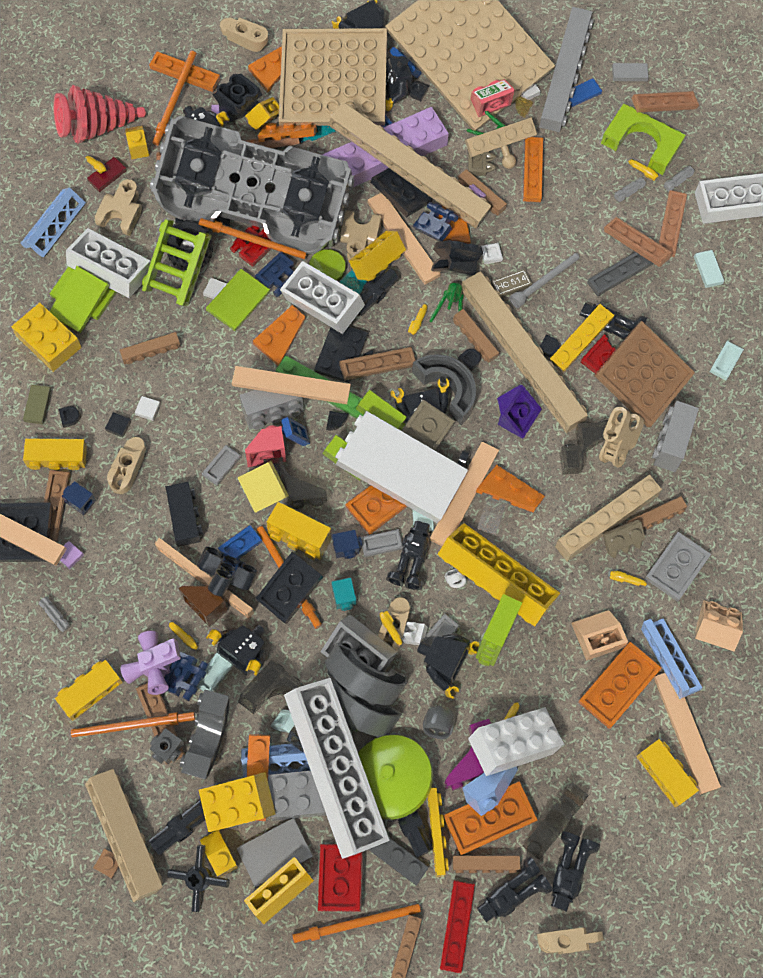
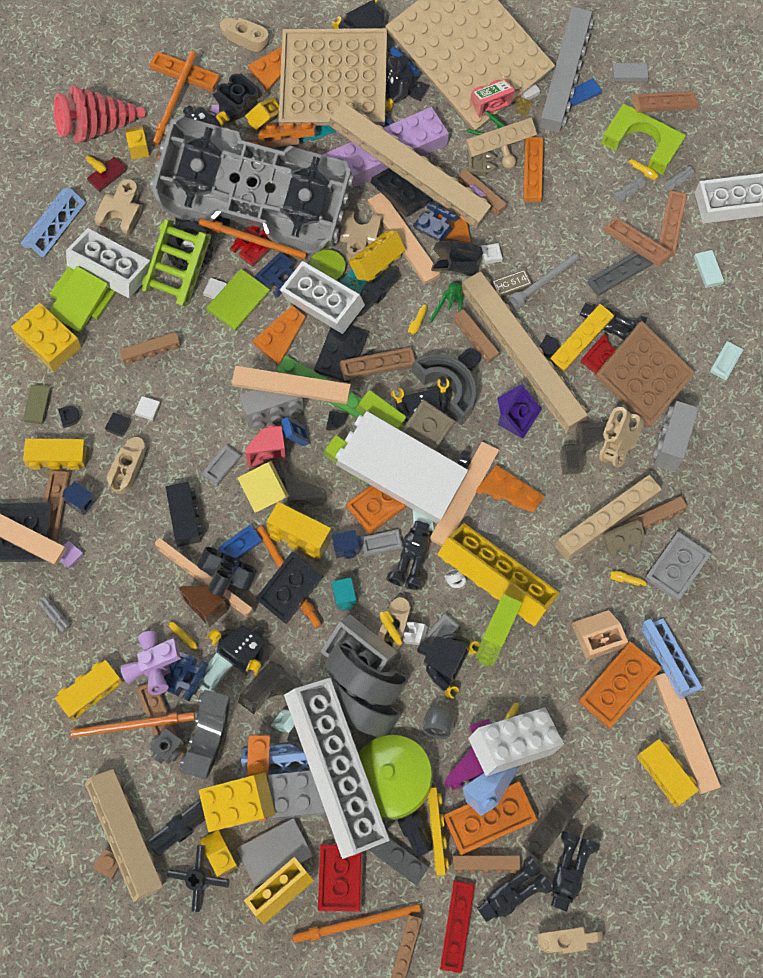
(719, 625): light nougat slope -> none

